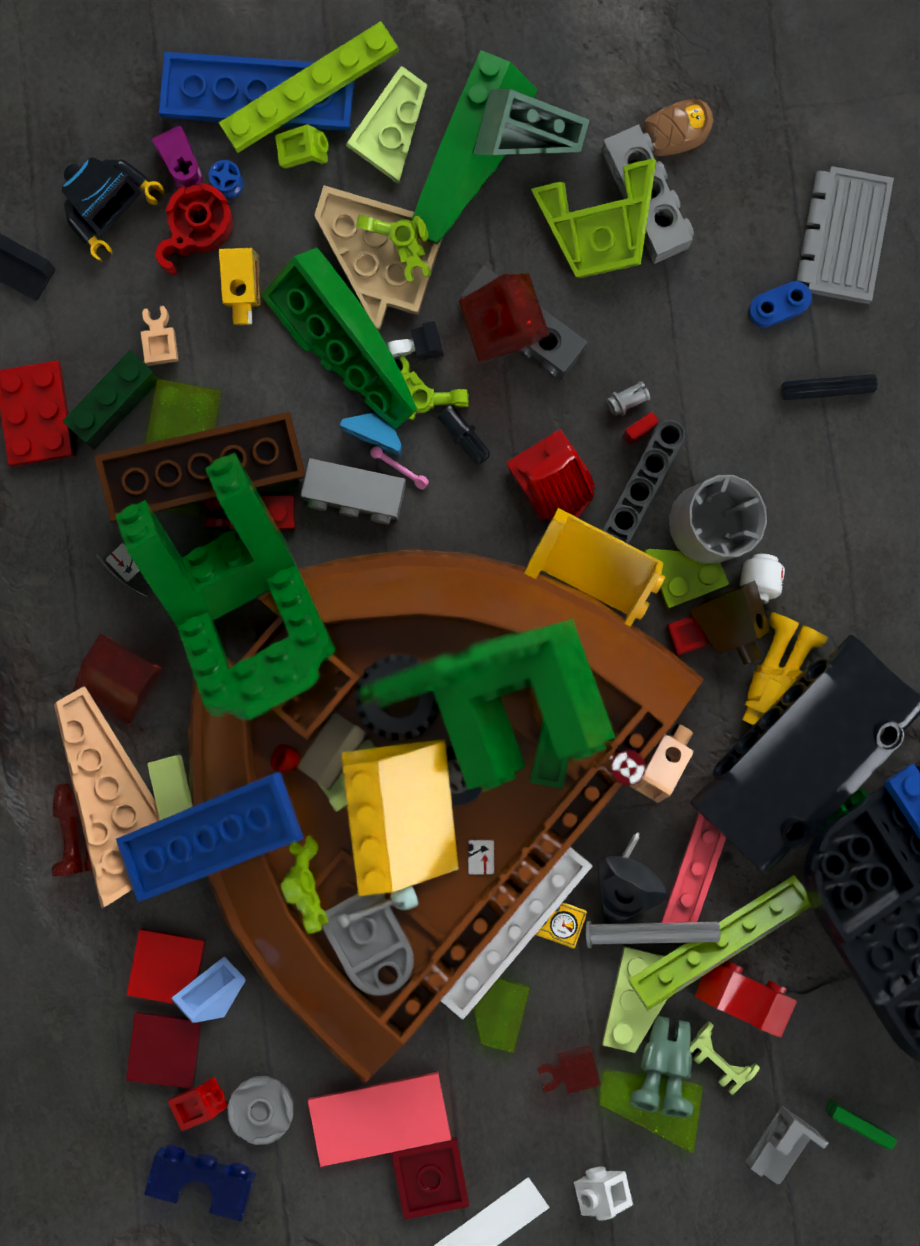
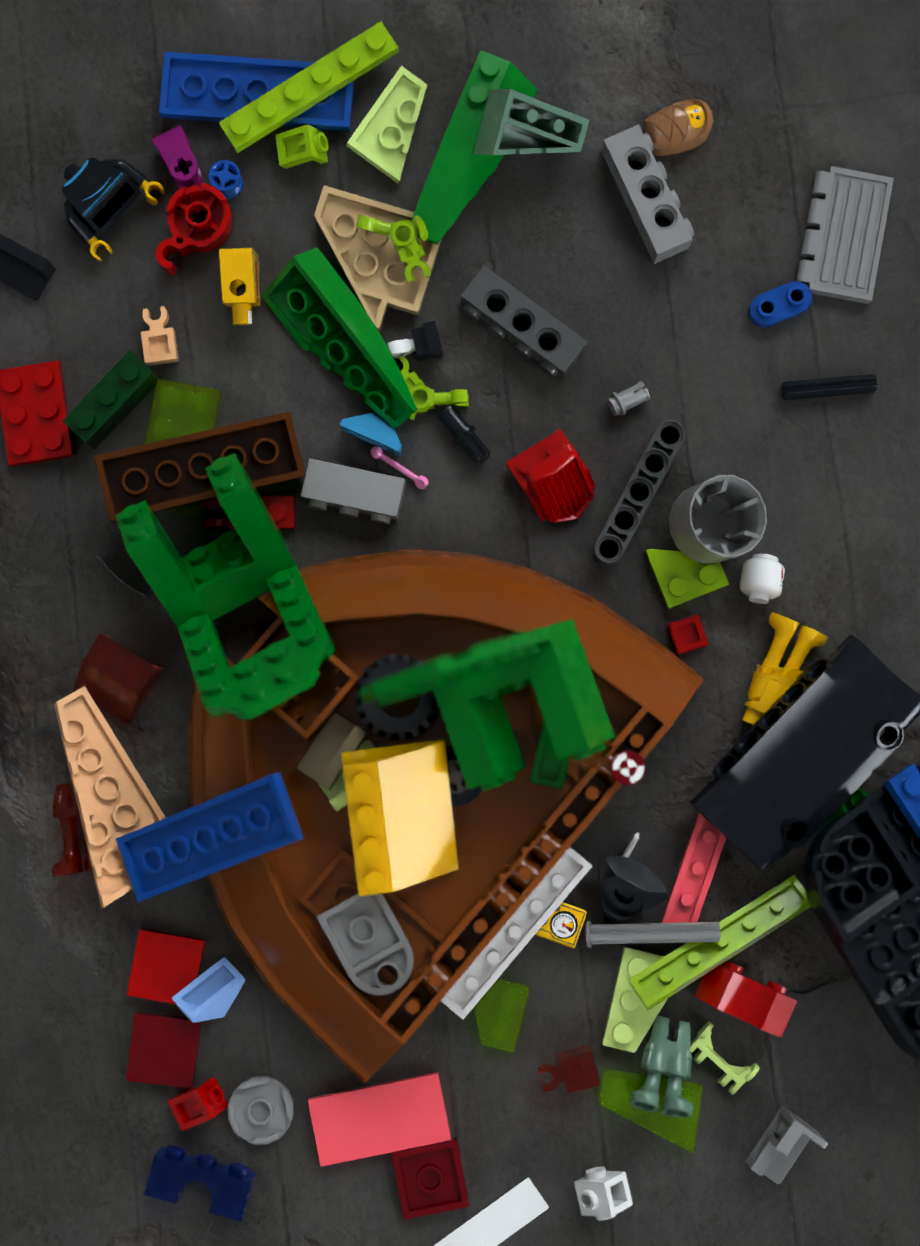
(122, 563): white sticker -> none
(170, 786): yellowish green panel -> none
(284, 759): red hinge -> none
(300, 886): lime piece -> none
(401, 899): hinge -> none
(481, 856): white sticker -> none
(503, 316): clear red slope -> none
(597, 565): yellow panel -> none
(606, 234): lime wing -> none
(640, 428): red tile -> none
(660, 773): light nougat torso -> none
(734, 621): dark brown torso -> none
(860, 1125): green tile -> none

